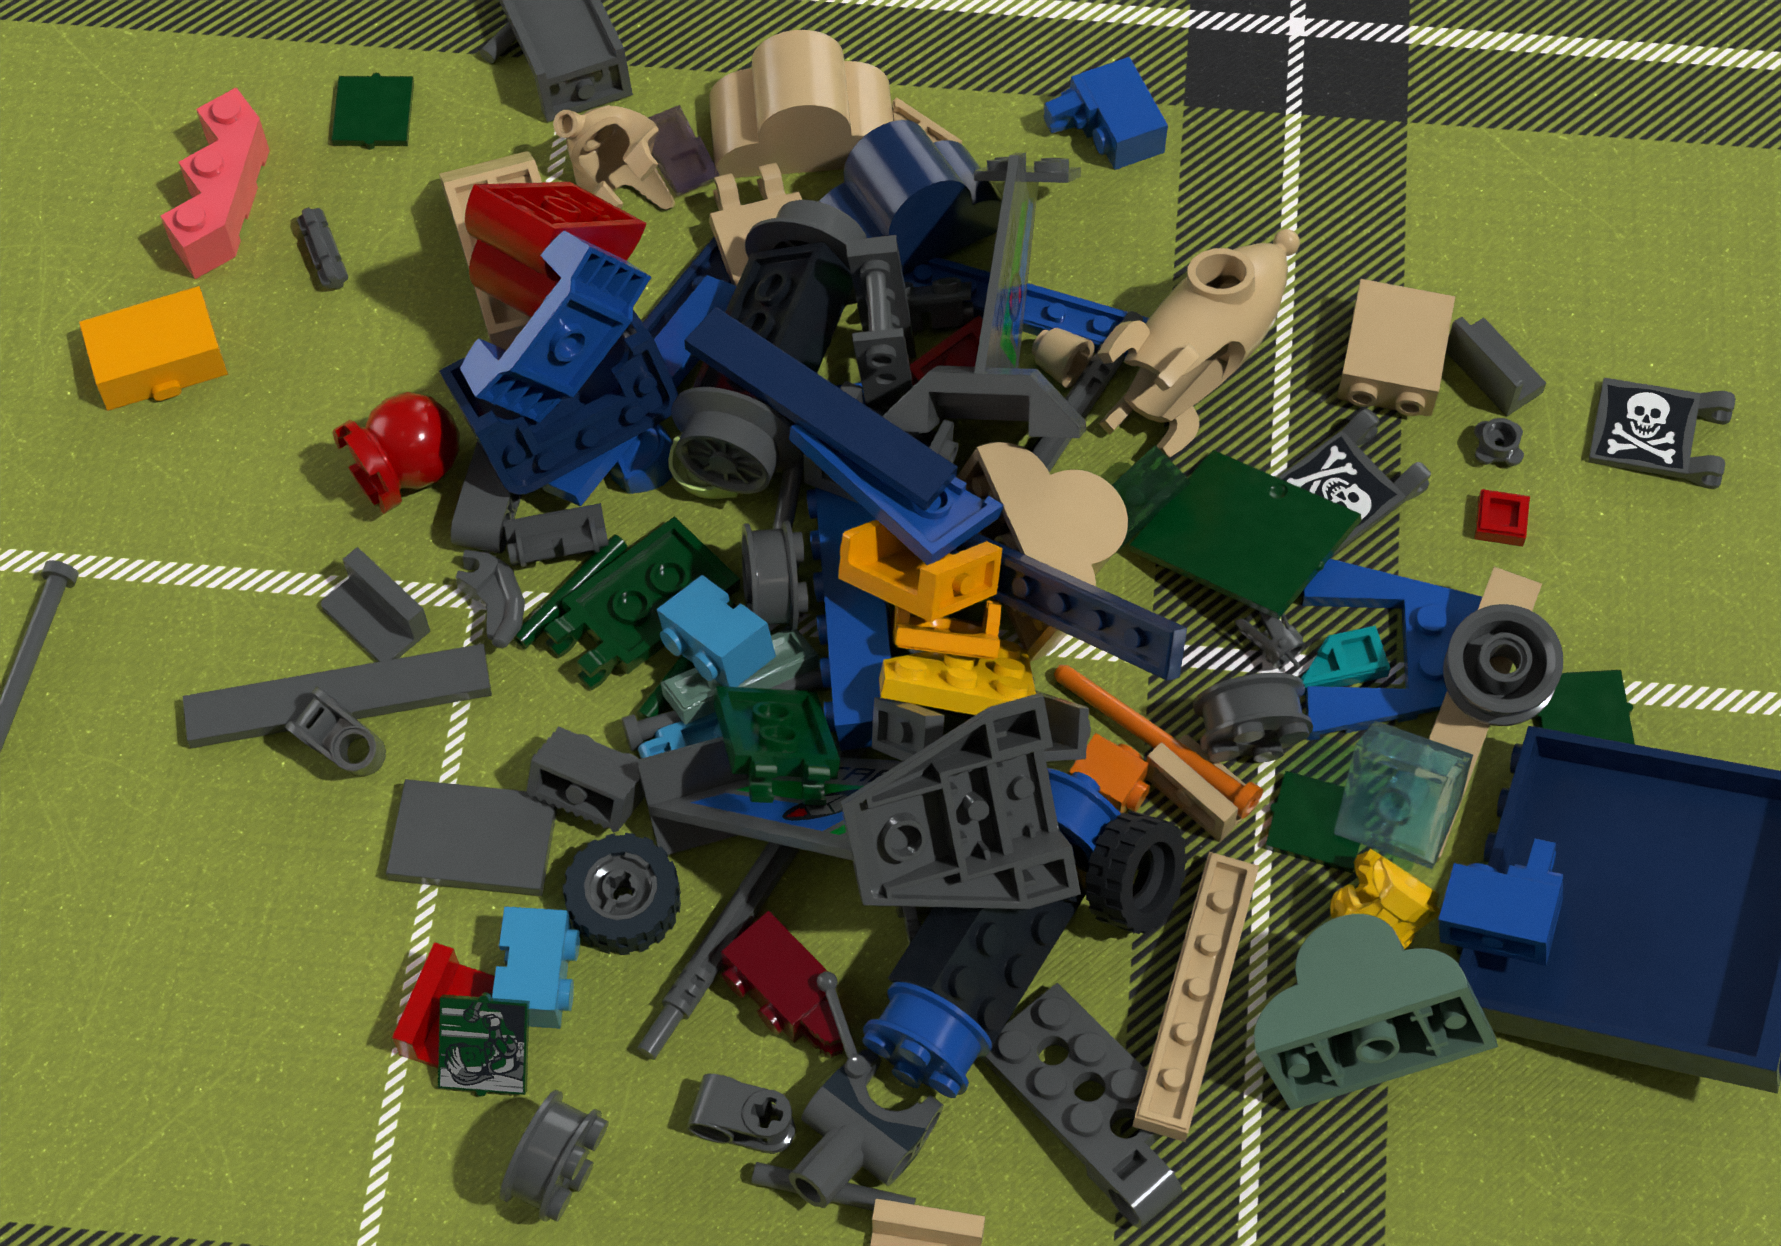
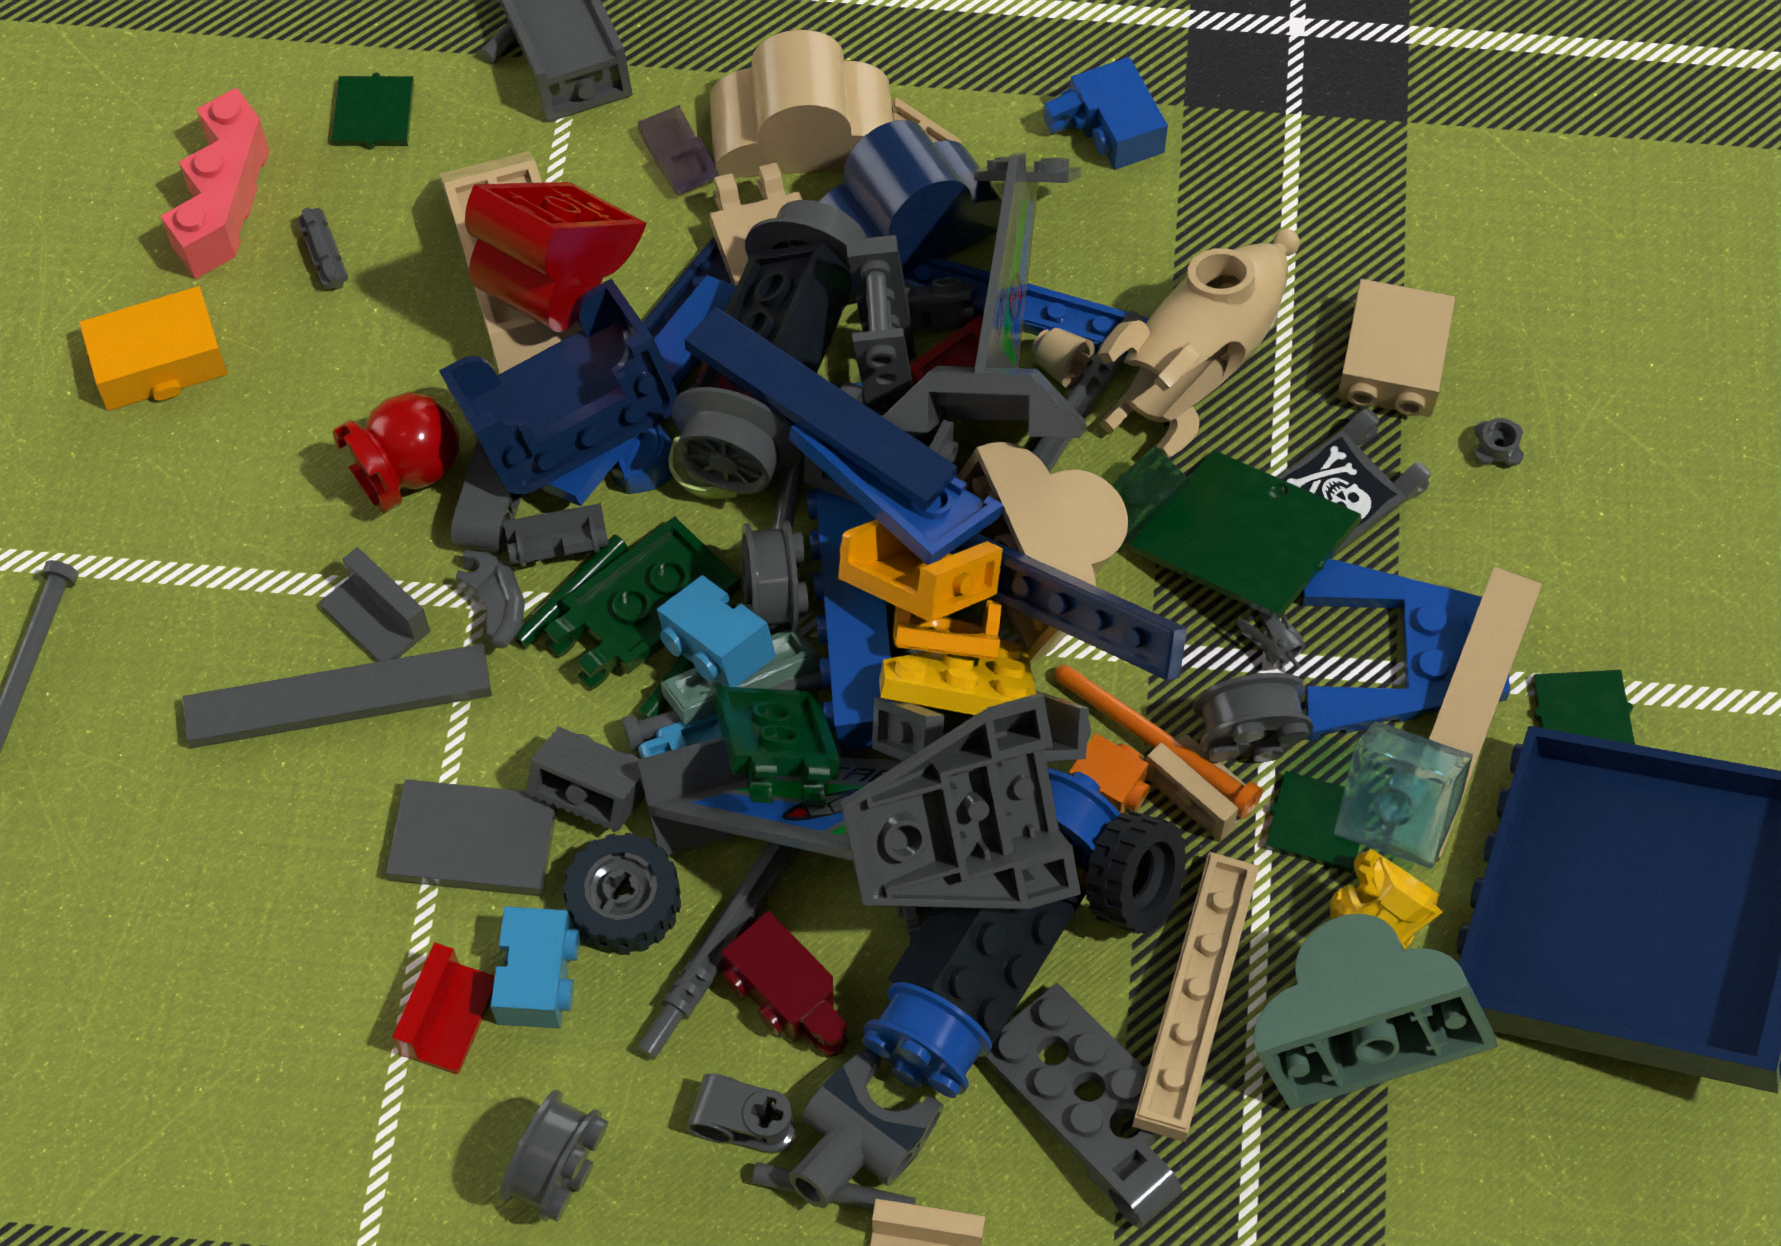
(330, 731): dark grey piece -> none
(483, 1044): piece -> none
(564, 335): blue plate -> none
(613, 150): tan piece -> none
(856, 1064): dark grey hinge -> none
(1348, 660): teal tile -> none
(1493, 365): dark grey panel -> none
(1496, 696): dark grey wheel -> none
(1502, 517): red tile -> none
(1505, 912): blue hinge -> none
(1655, 428): flag -> none

